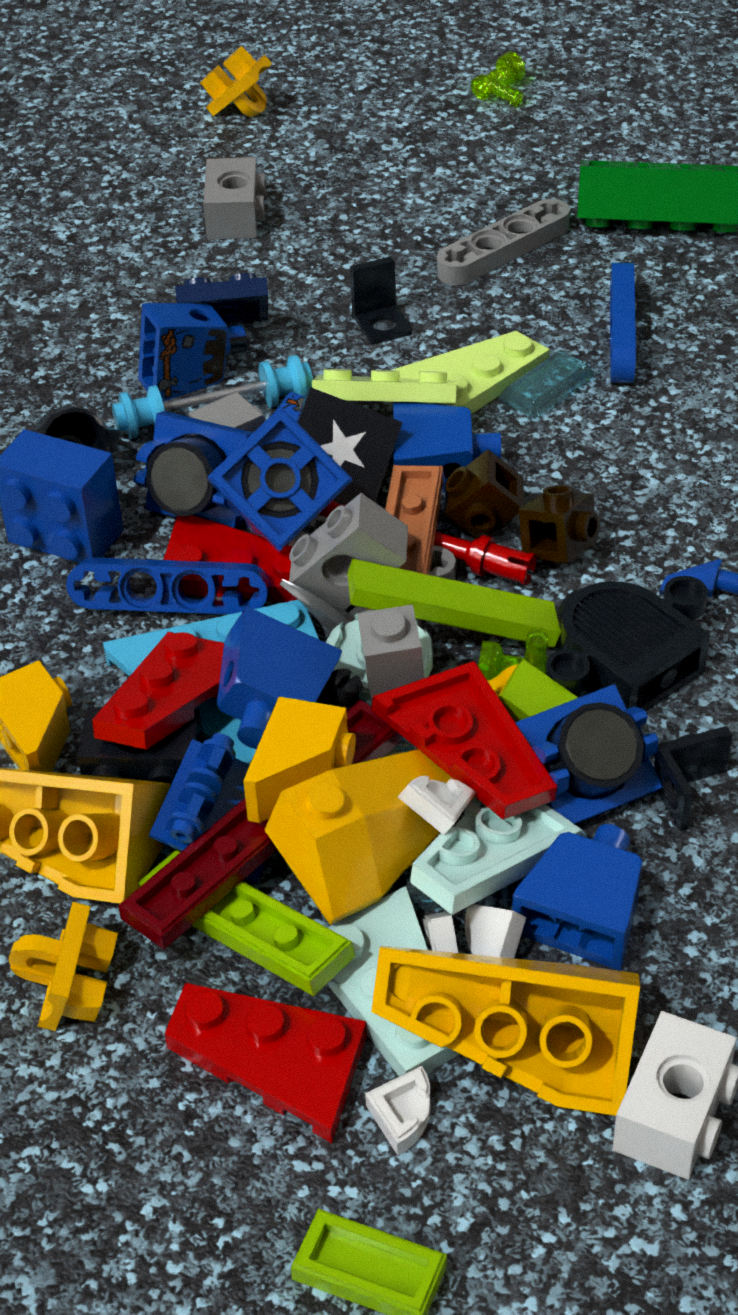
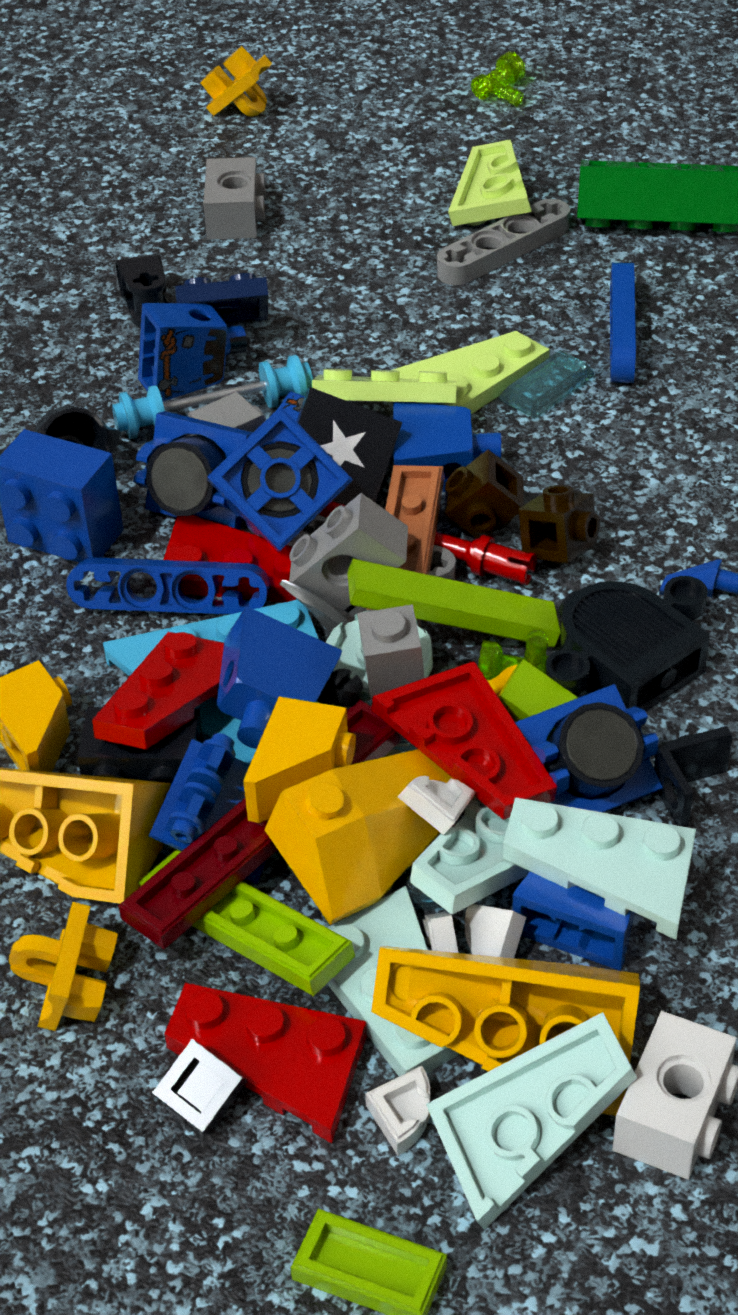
(141, 282): none -> black piece
(200, 1086): none -> plate
(375, 300): black bracket -> none
(489, 186): none -> yellowish green wing
(527, 1112): none -> light aqua wing
(617, 857): none -> light aqua wing

